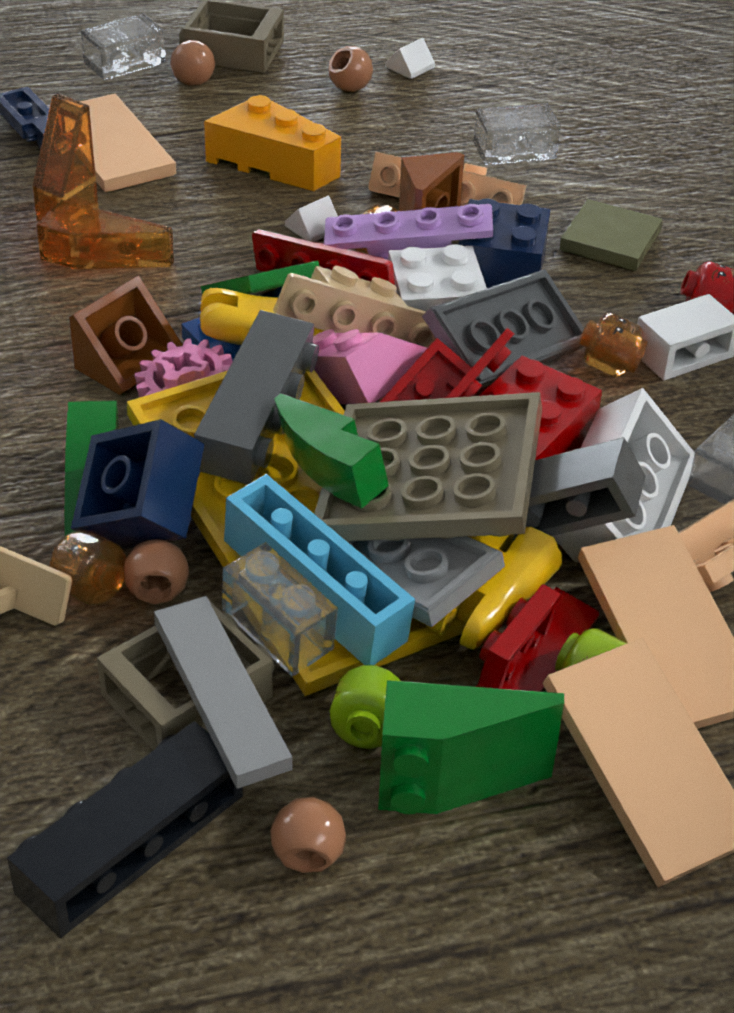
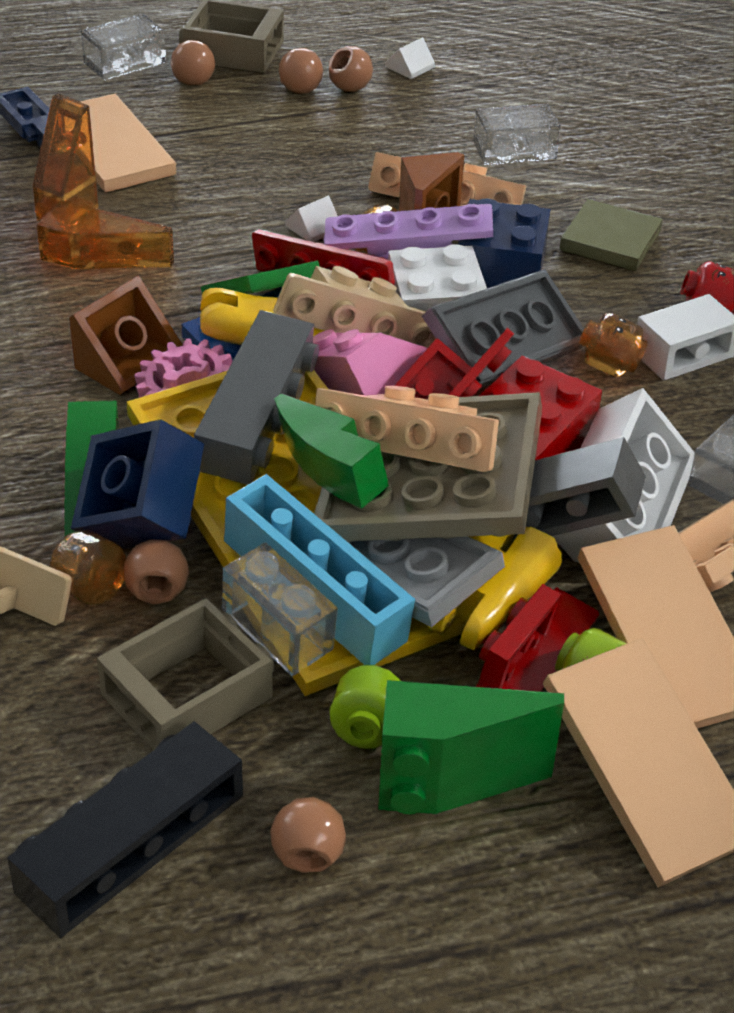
(223, 692): light grey tile -> none
(274, 141): light orange wedge -> none
(300, 70): none -> nougat piece
(419, 427): none -> light nougat bracket

